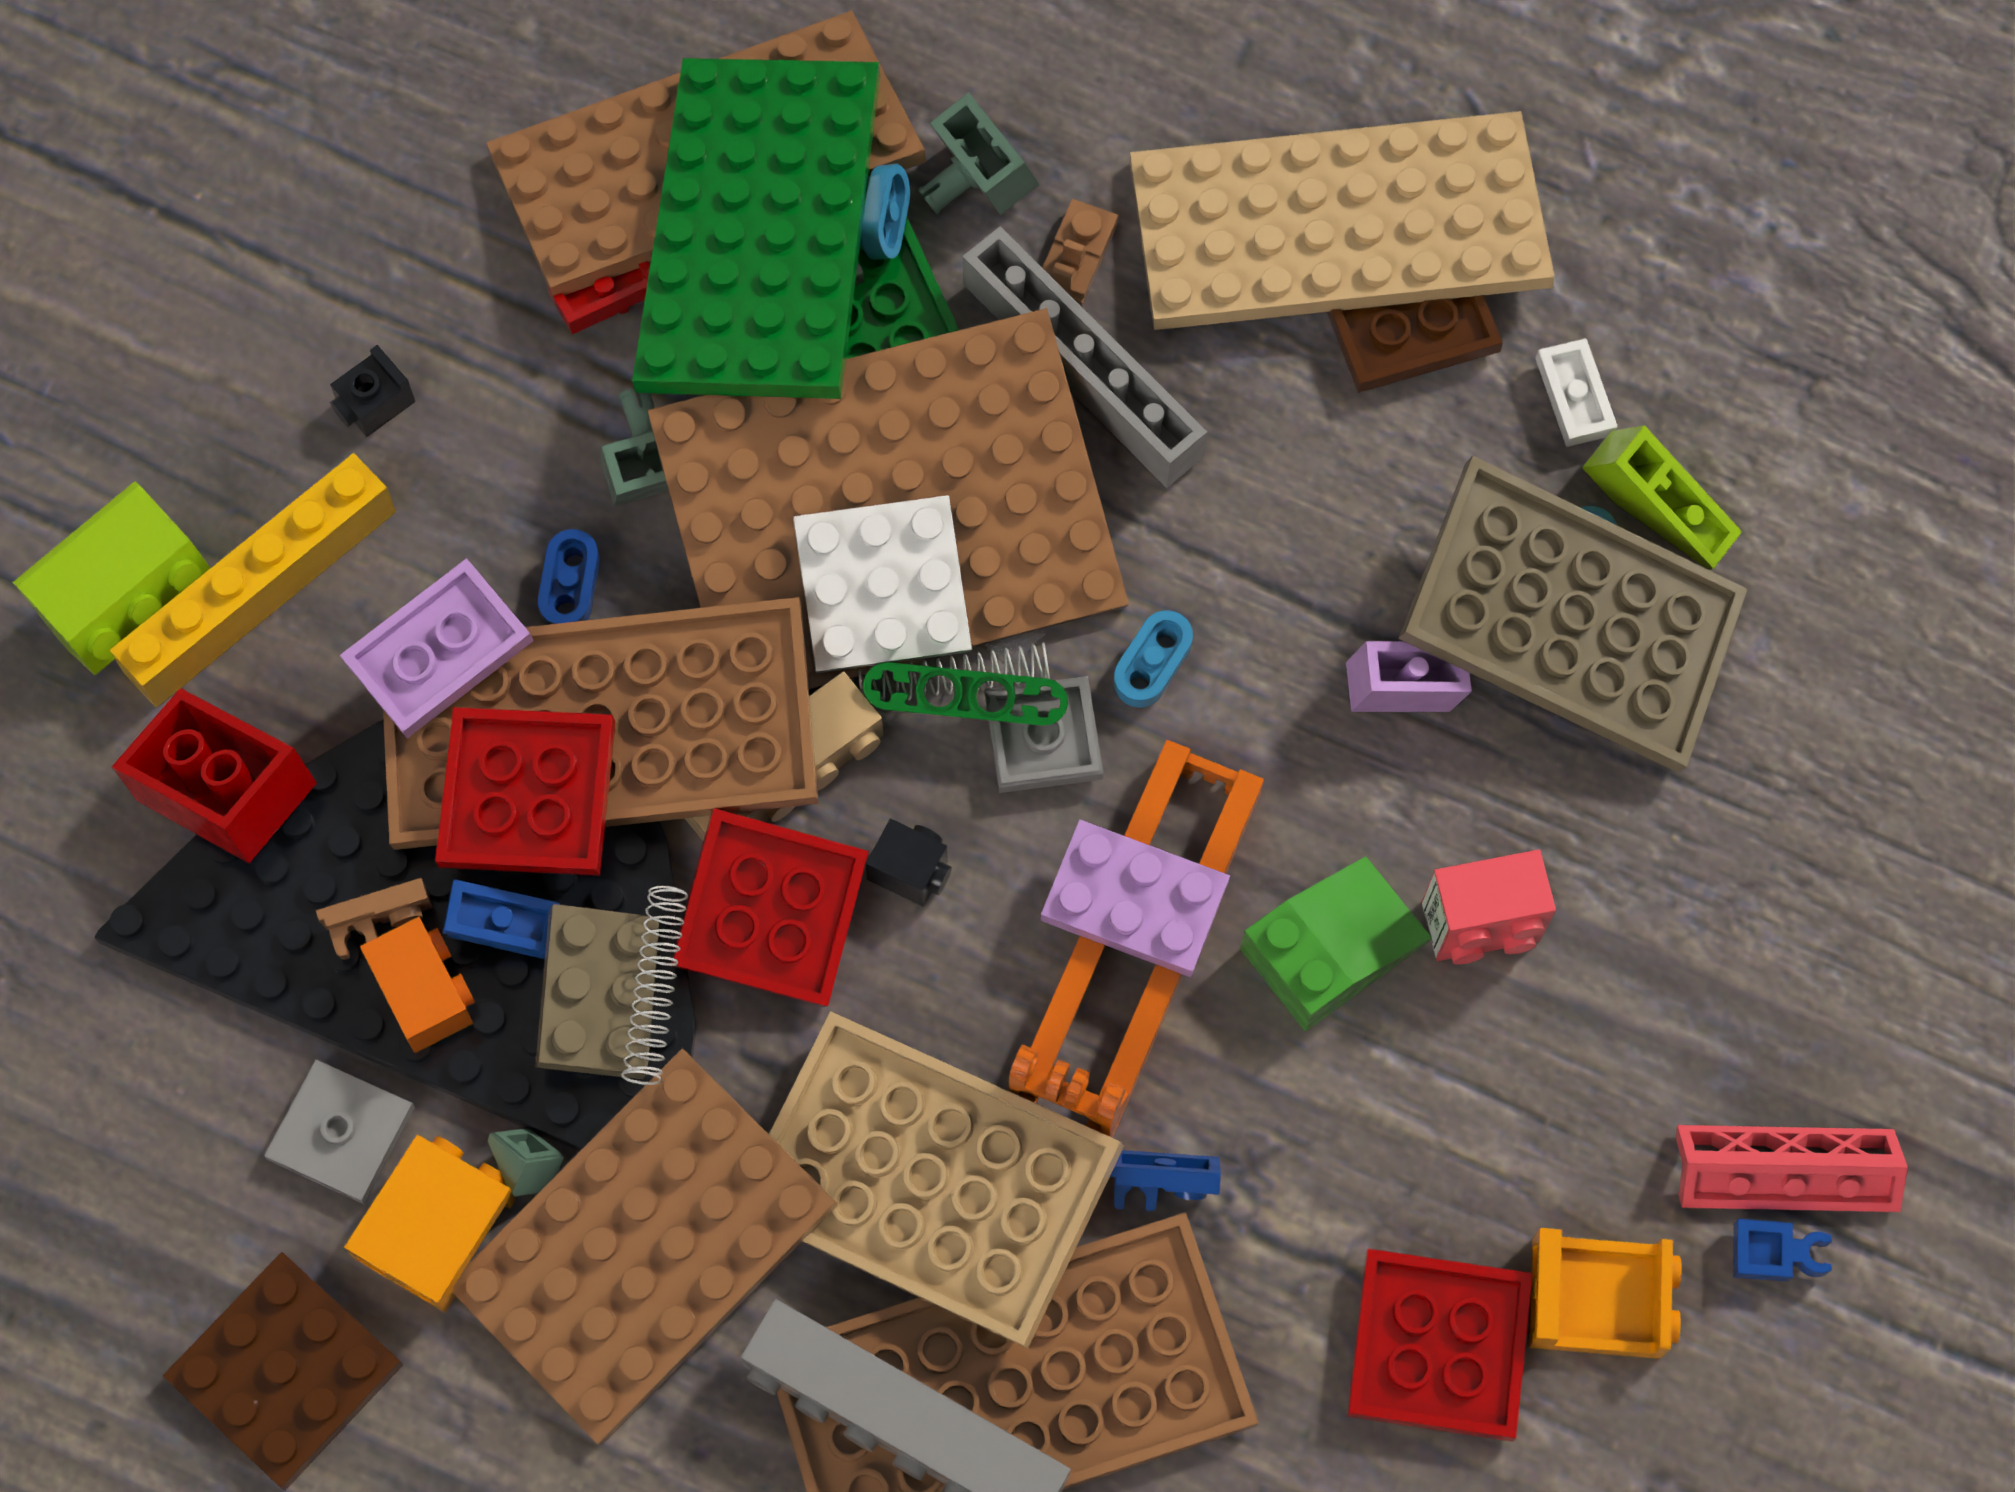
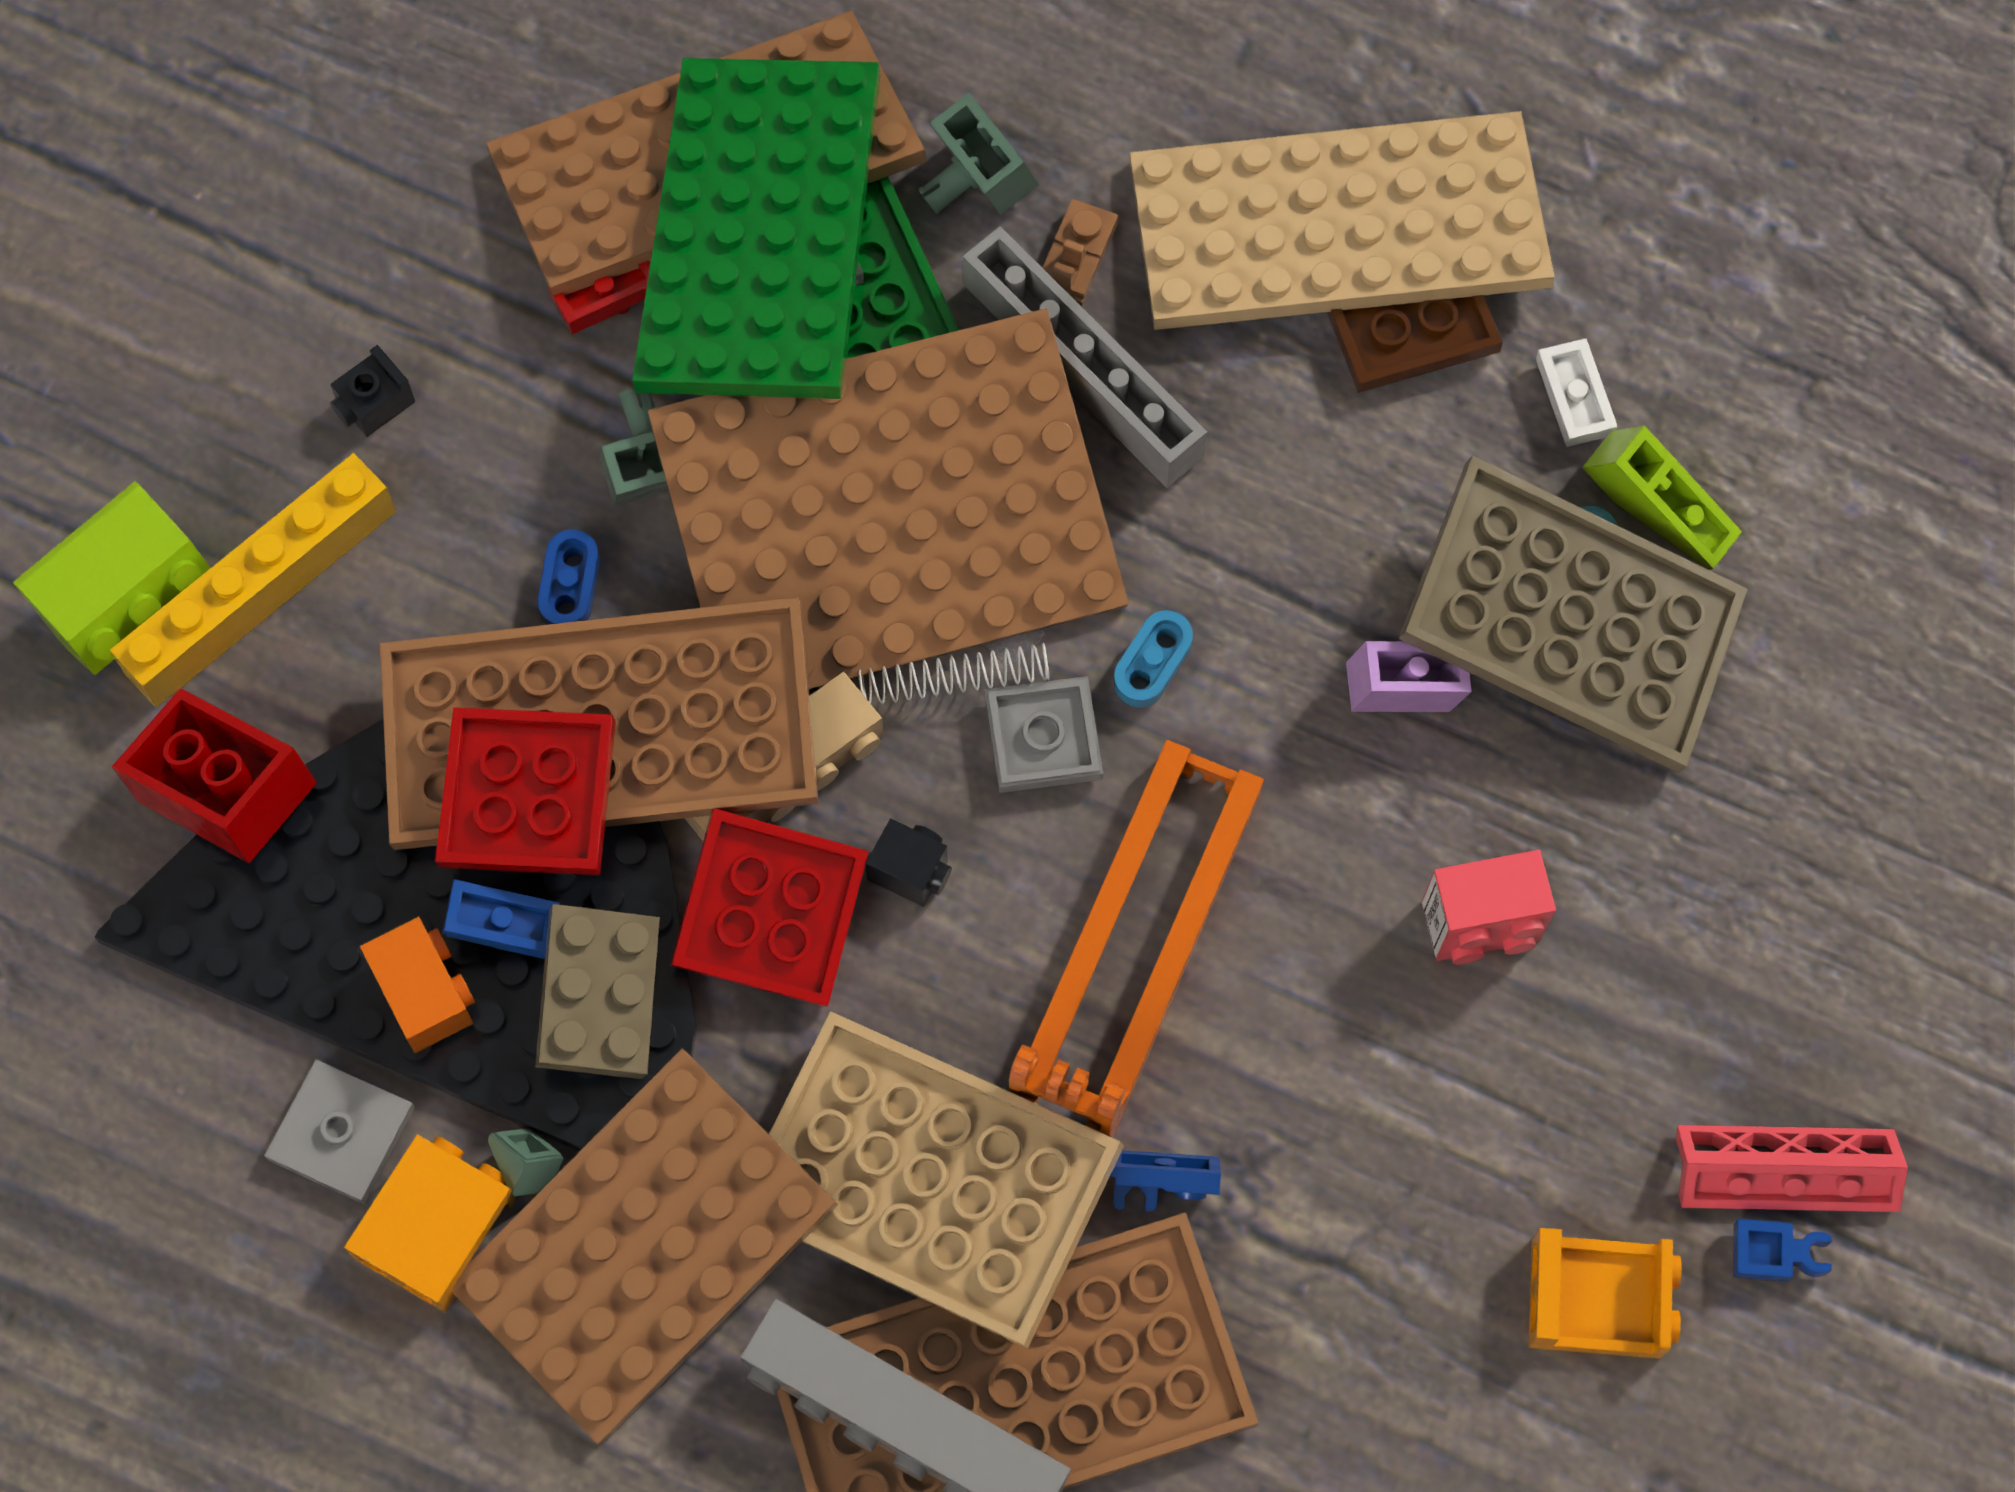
(283, 1371): reddish brown plate -> none
(392, 905): medium nougat plate -> none
(436, 648): lavender plate -> none
(643, 1027): white piece -> none
(882, 584): white plate -> none
(885, 211): dark azure plate -> none
(965, 698): green beam -> none
(1135, 898): lavender plate -> none
(1332, 941): bright green slope -> none
(1440, 1345): red plate -> none

